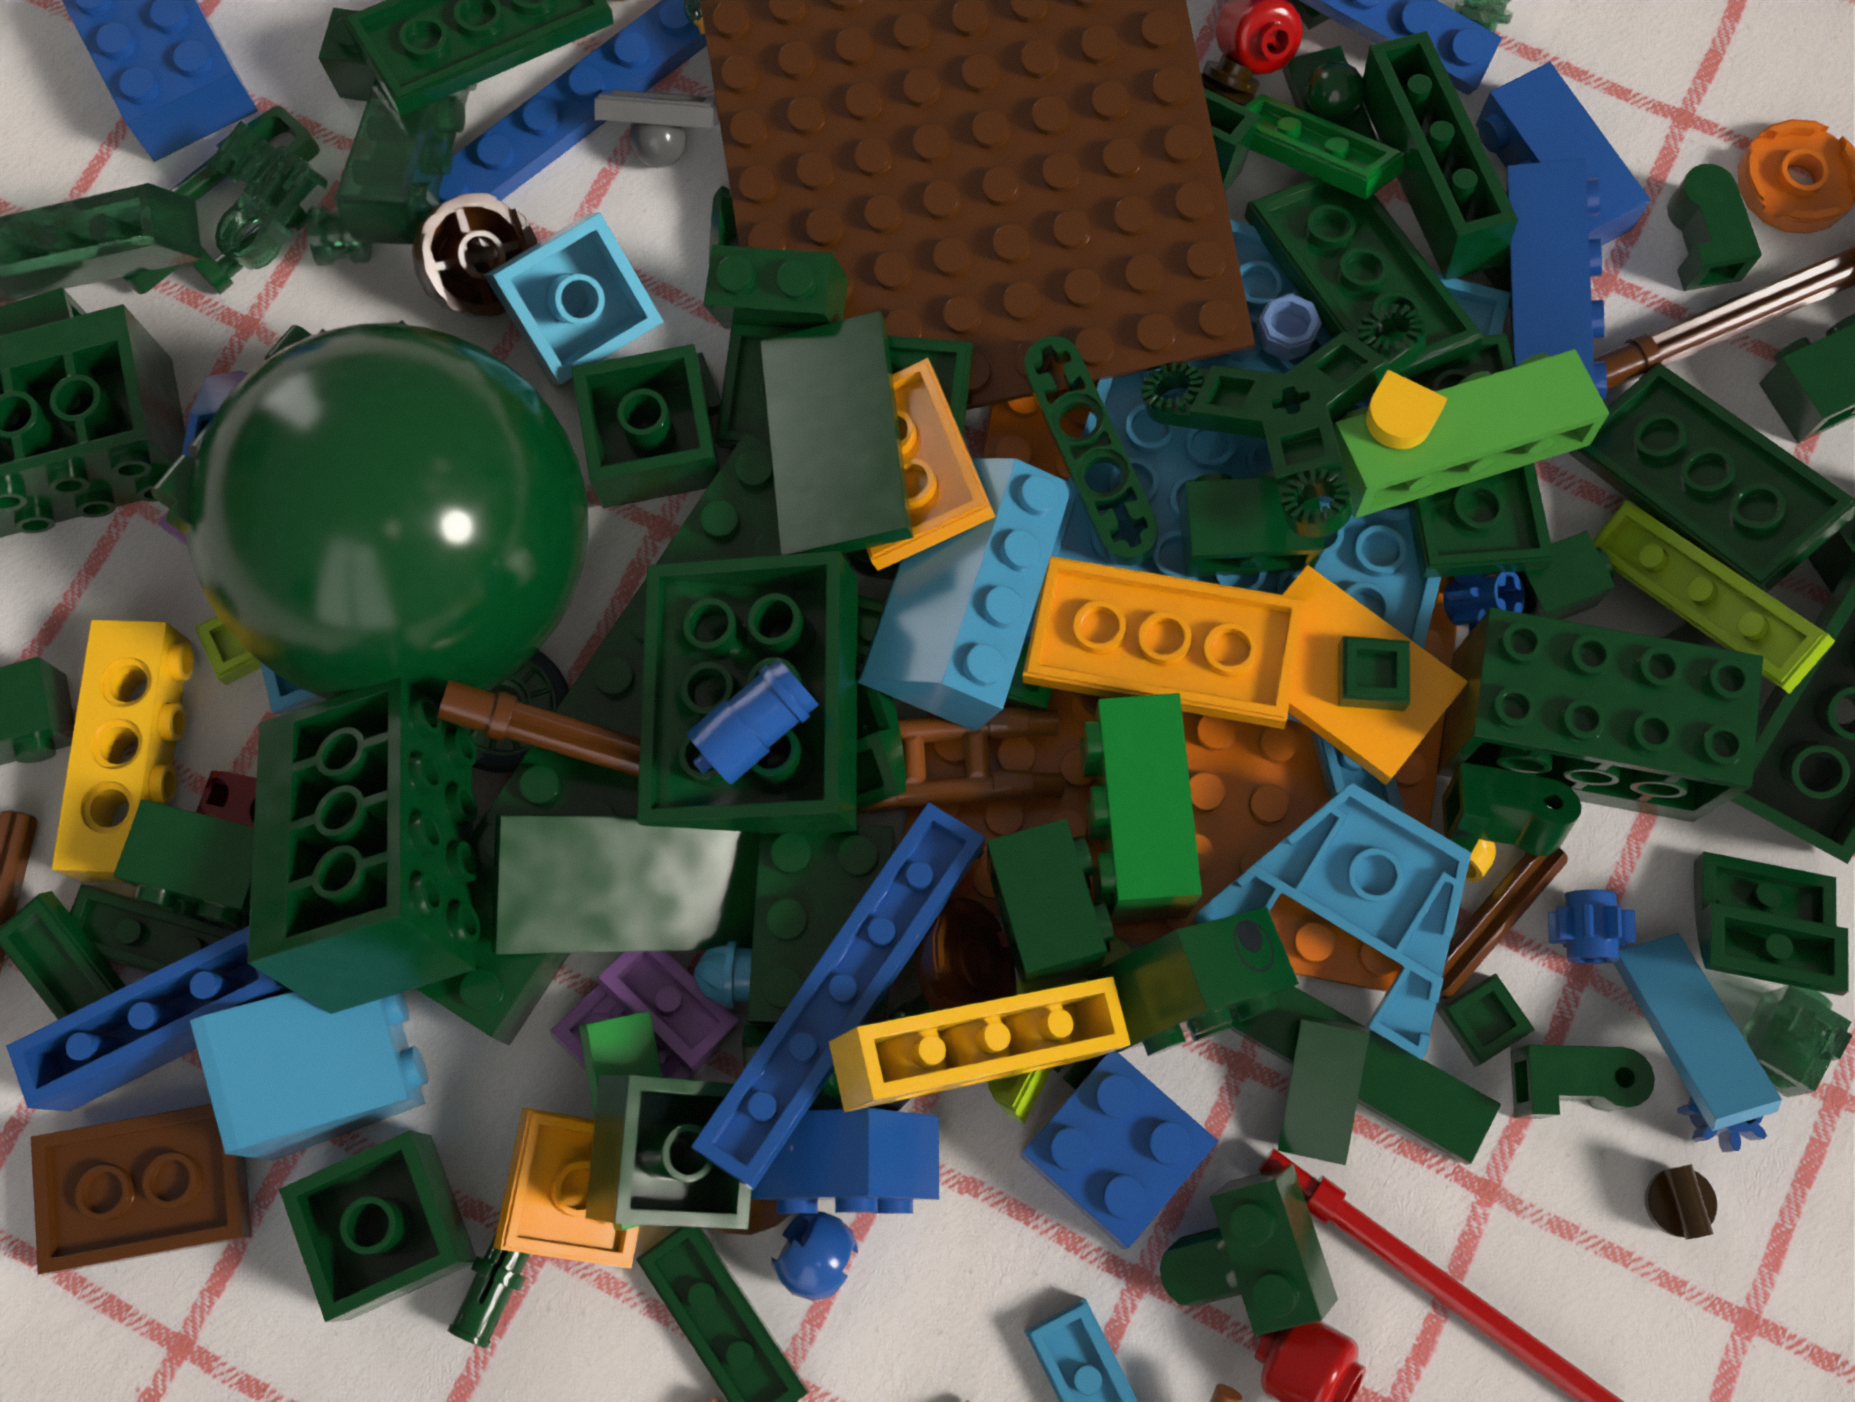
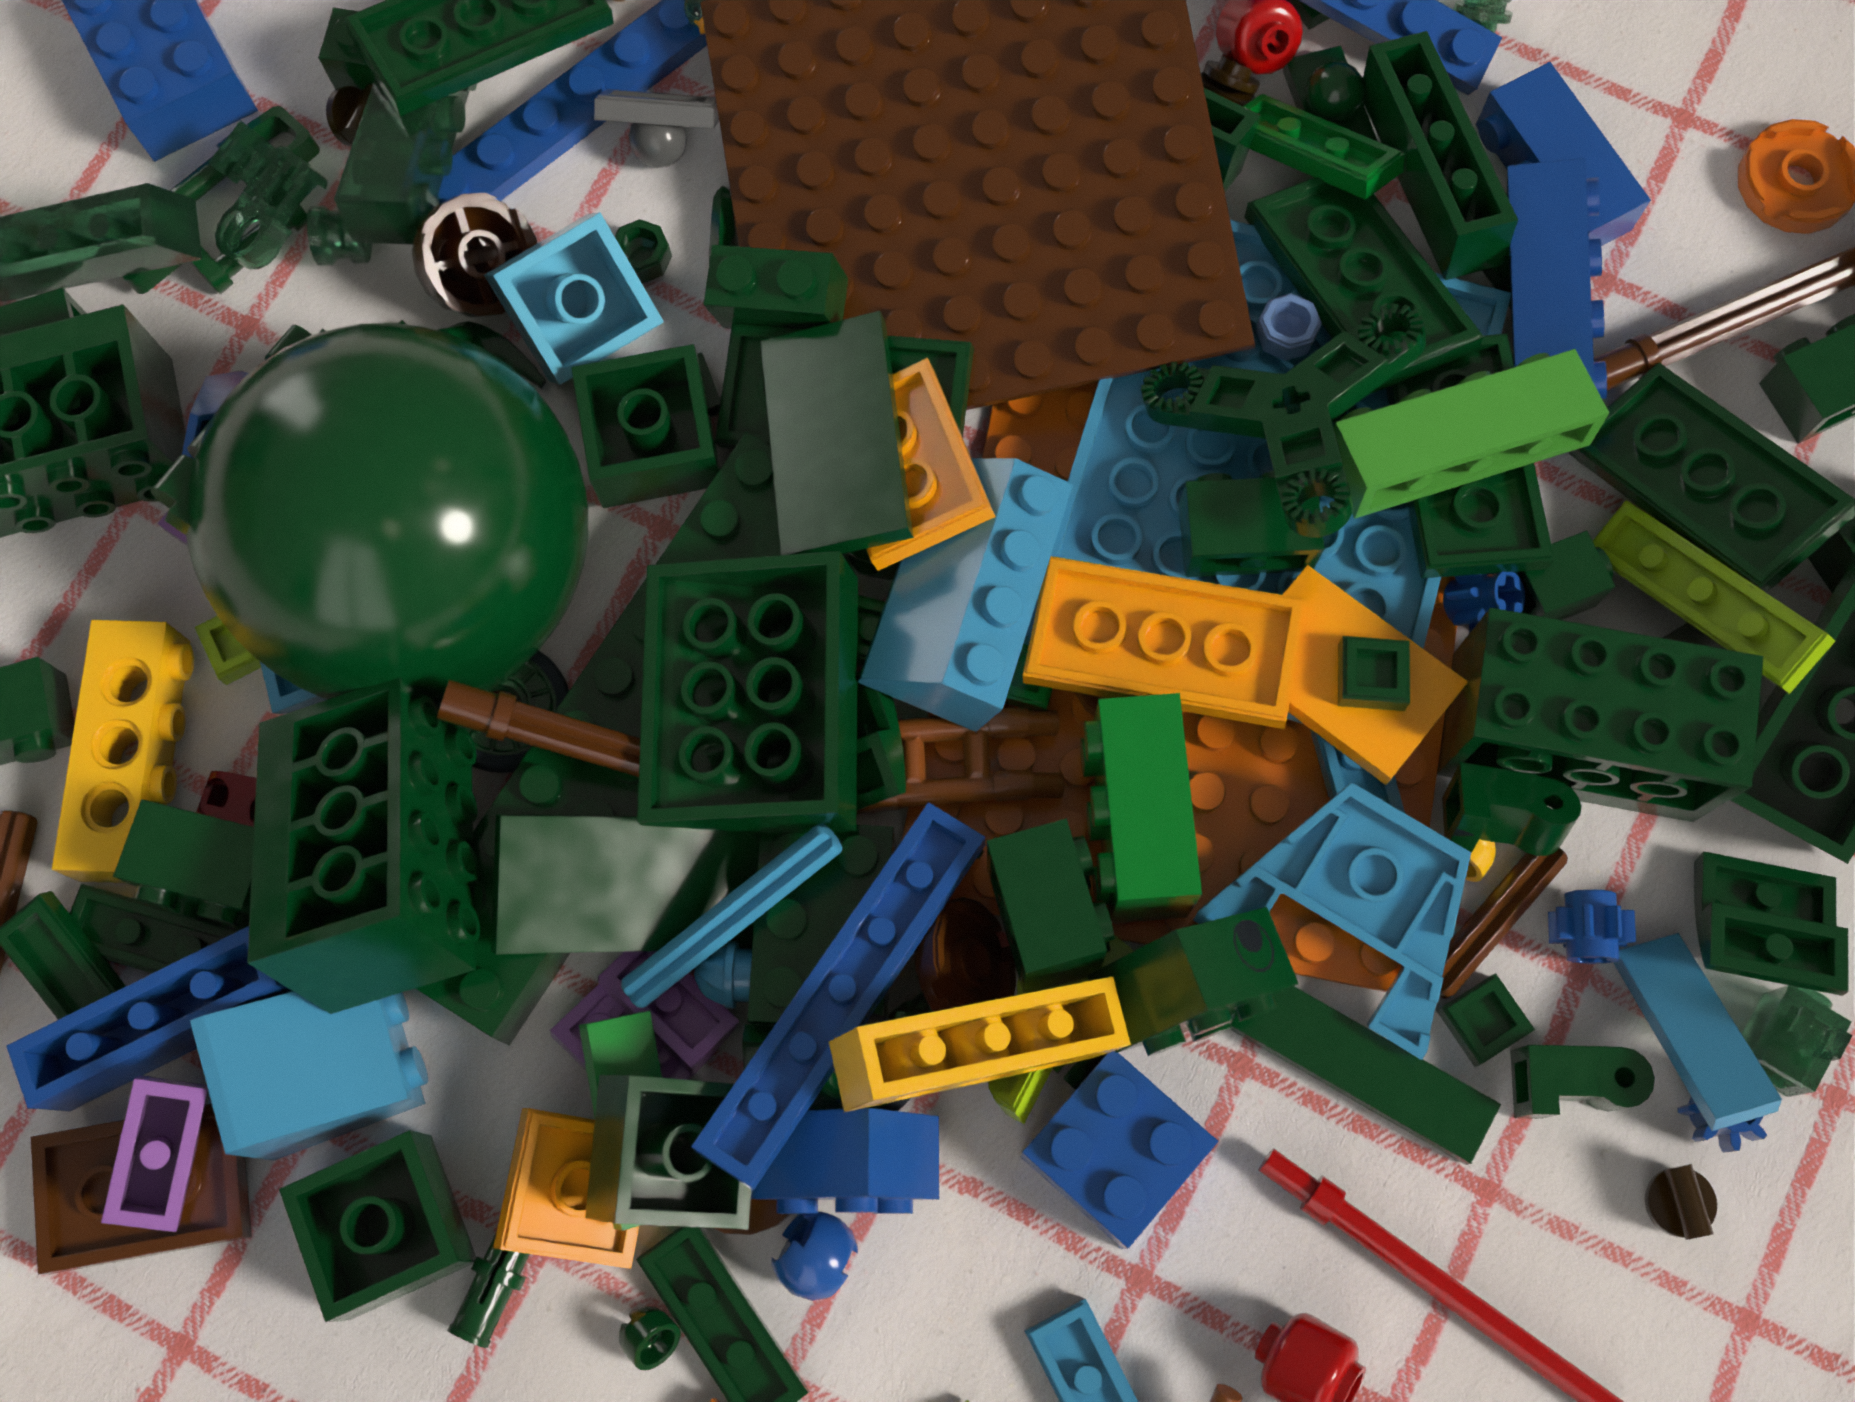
(155, 1153): none -> medium lavender brick
(345, 111): none -> dark brown plate
(498, 346): none -> dark green bar
(645, 249): none -> dark green tile
(648, 1337): none -> dark green hinge
(731, 915): none -> dark azure axle
(746, 726): blue piece -> none
(1097, 447): dark green beam -> none
(1259, 1251): dark green brick -> none
(1323, 1089): dark green tile -> none
(1402, 412): yellow tile -> none
(1713, 228): dark green leg -> none

